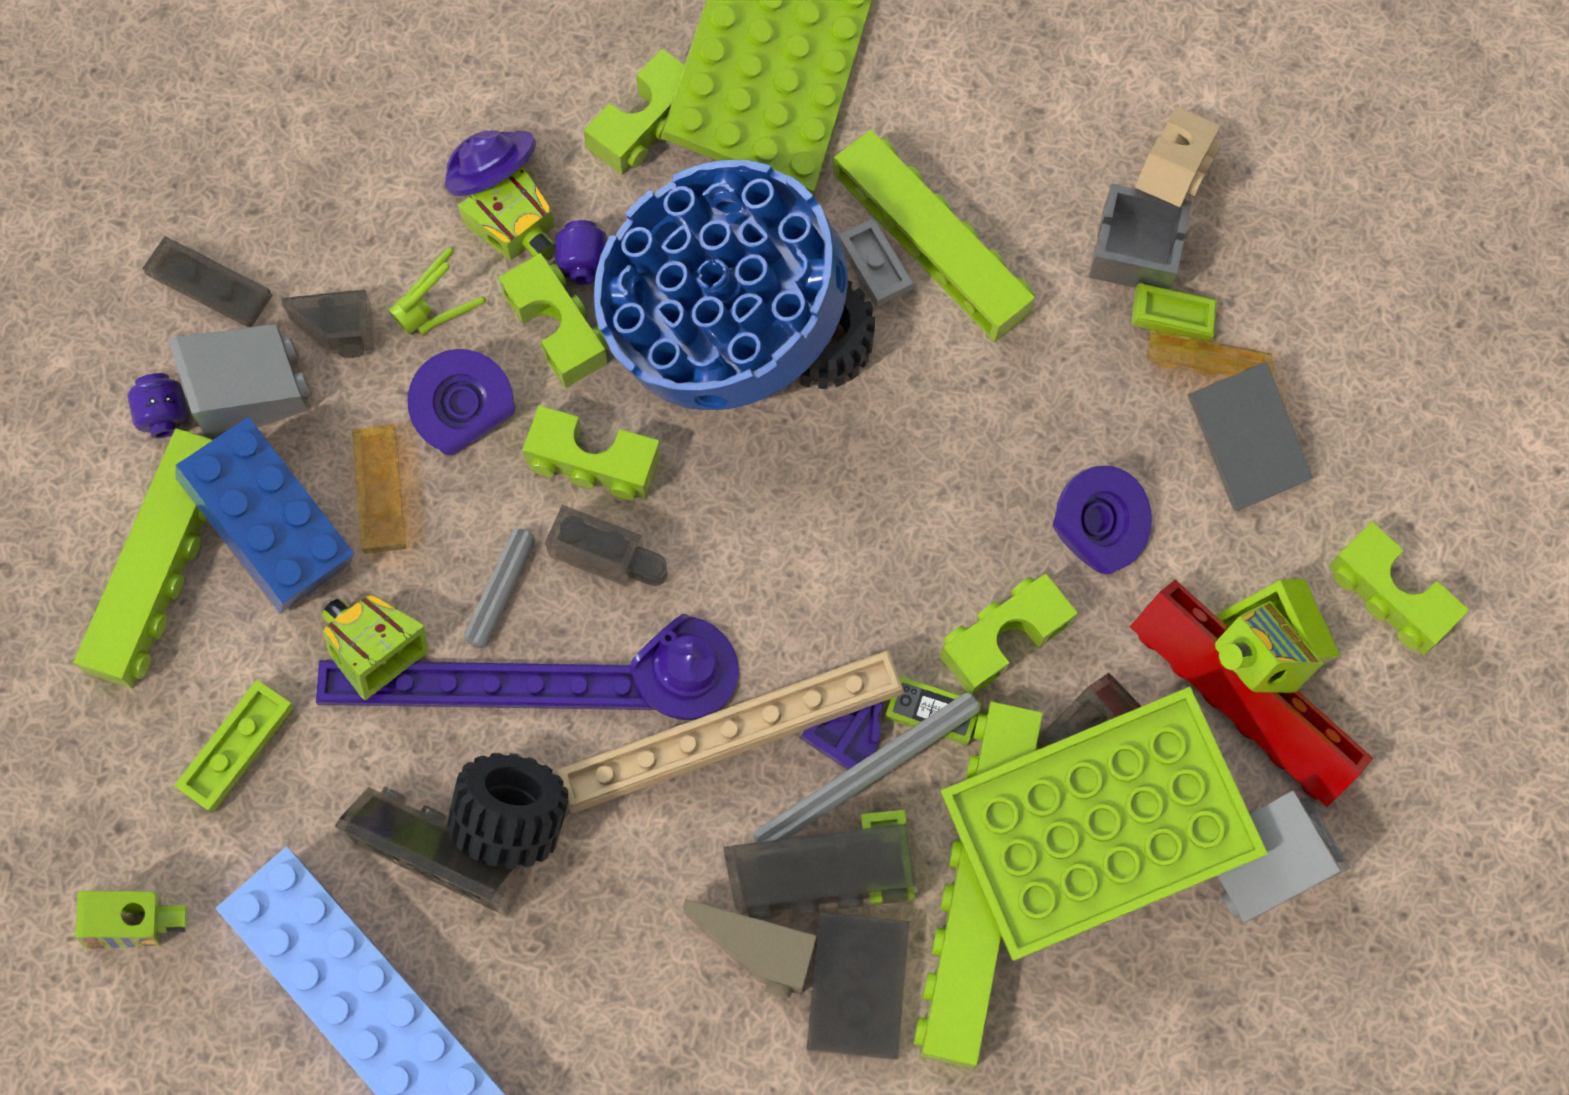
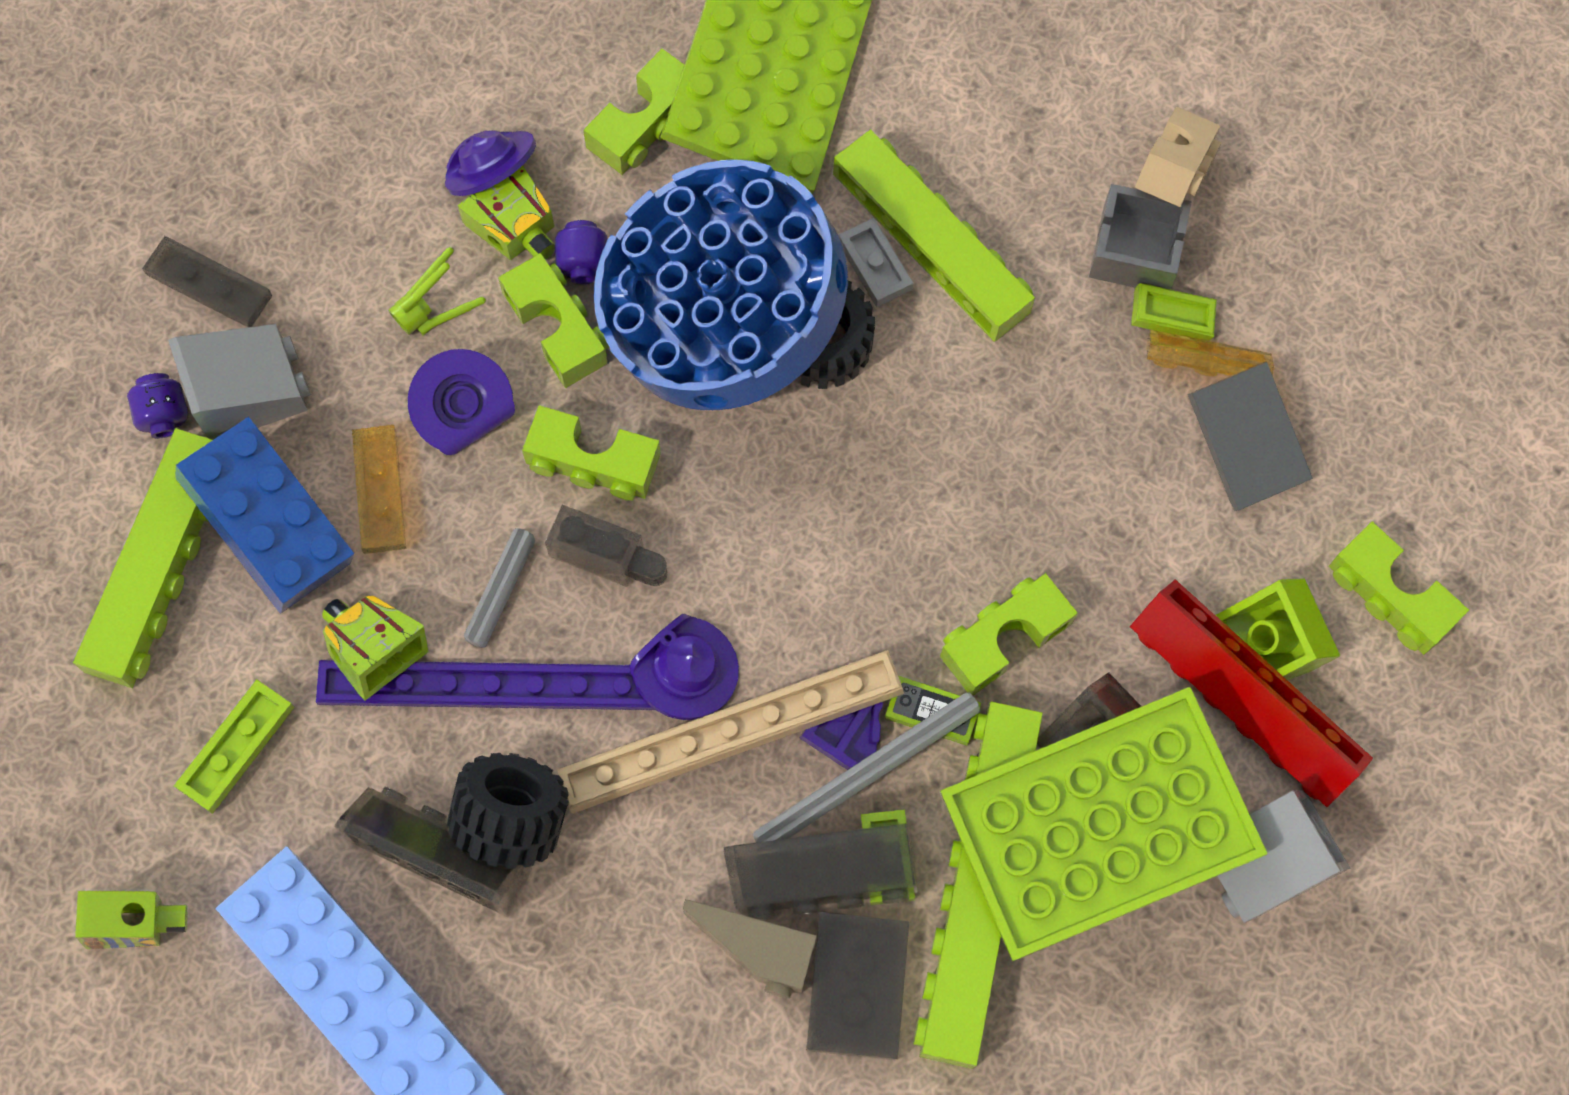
(335, 320): clear smoke slope -> none
(1104, 518): dark purple hat -> none
(1267, 651): lime torso -> none

